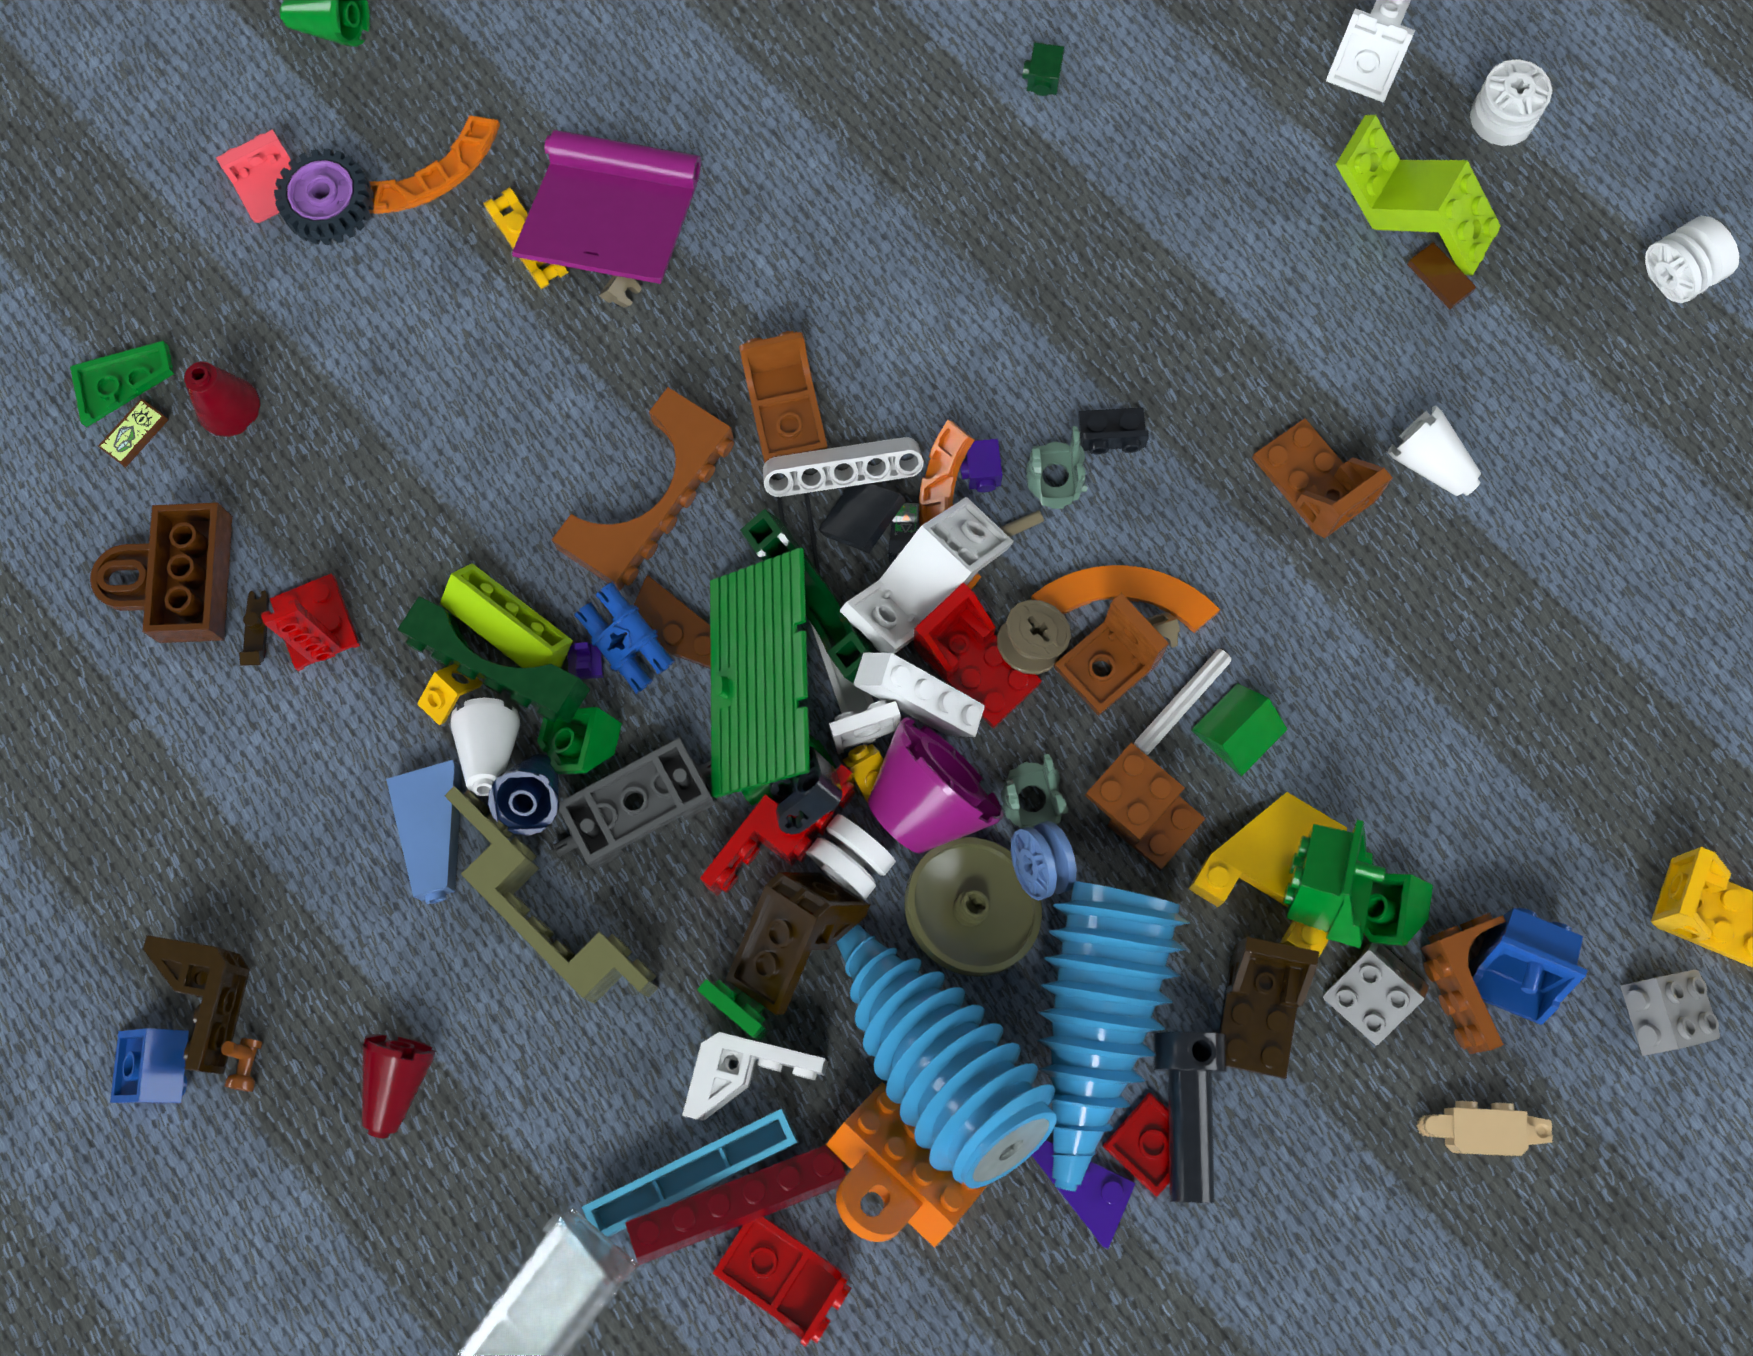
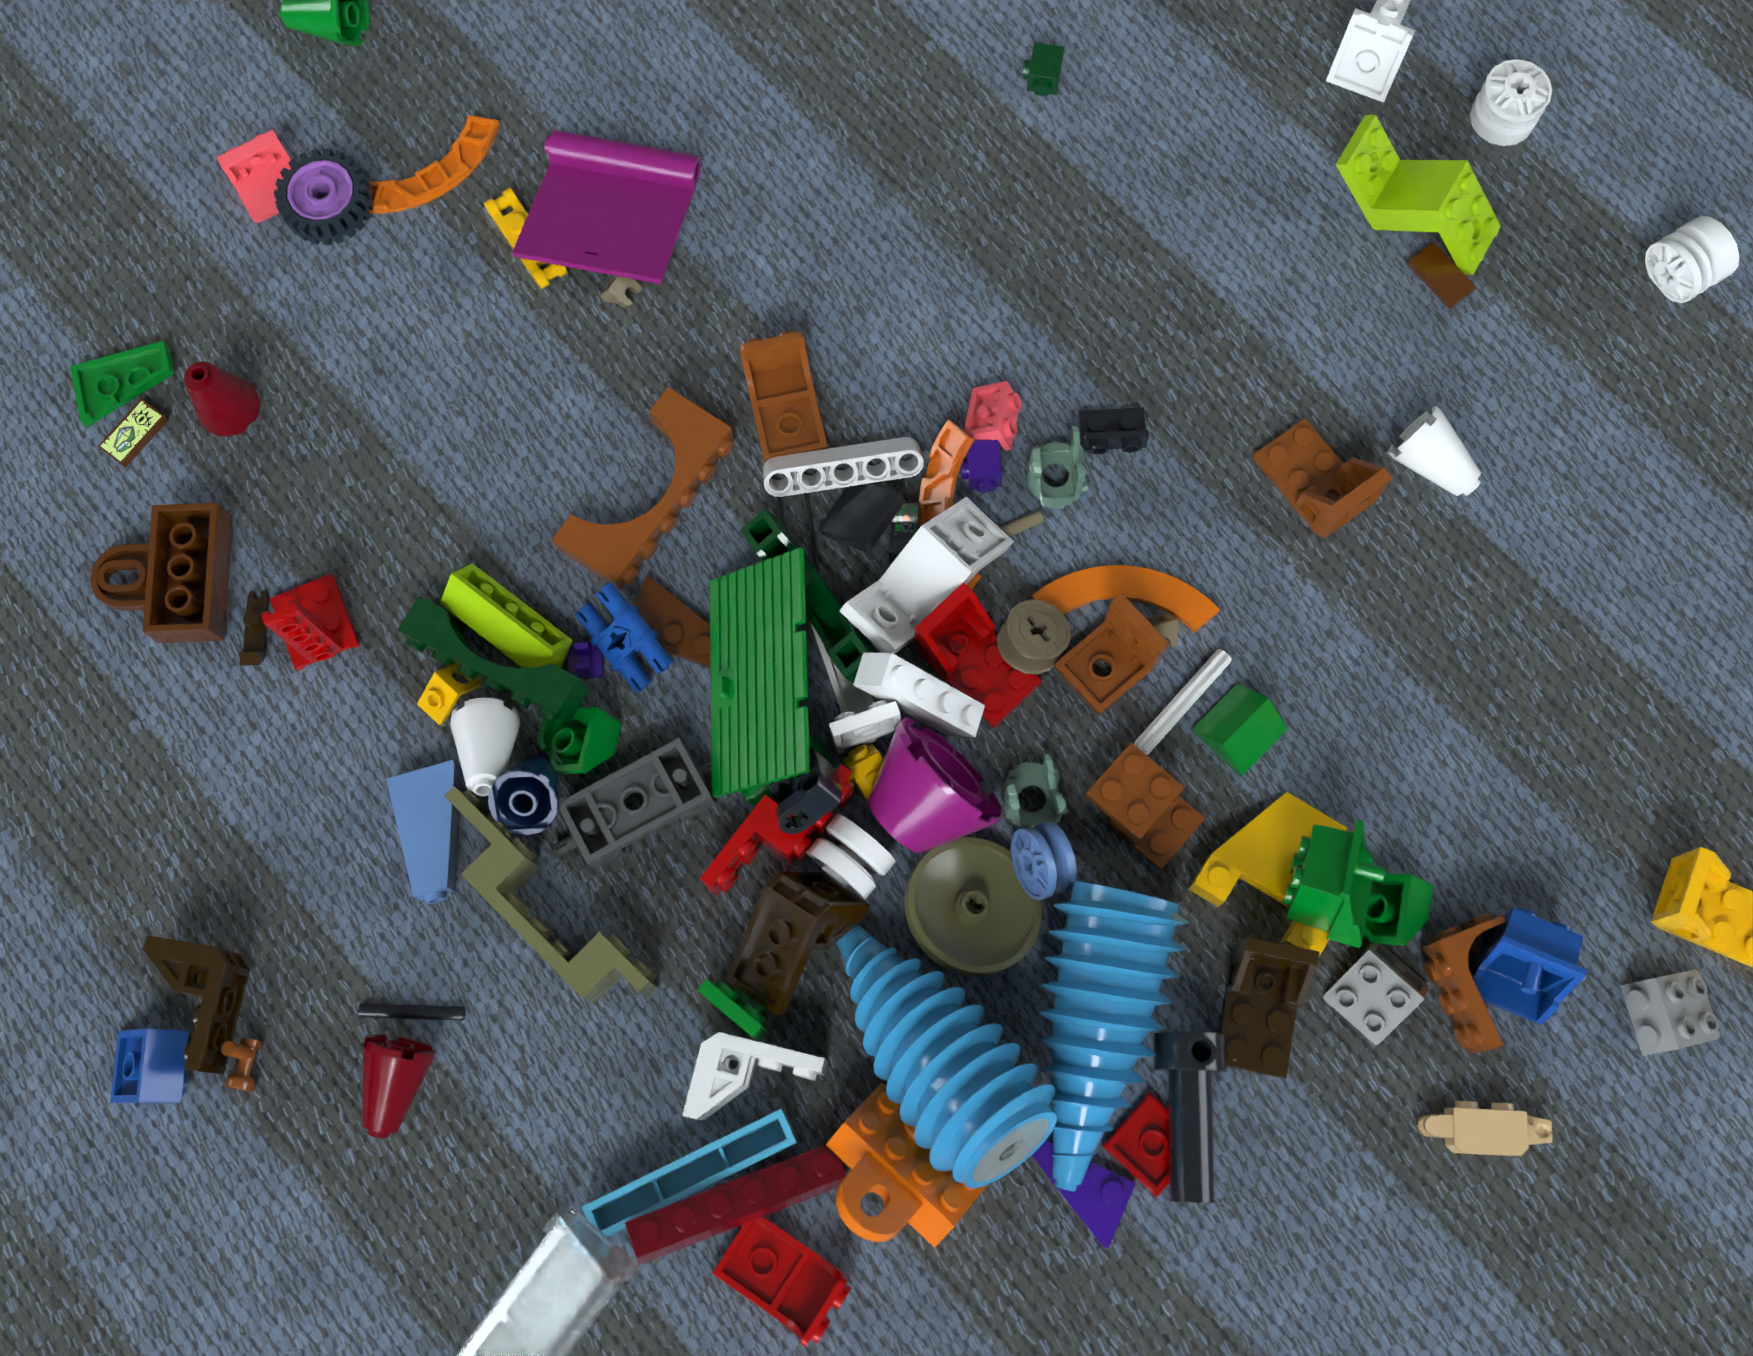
(400, 1011): none -> black piece
(993, 413): none -> coral bracket

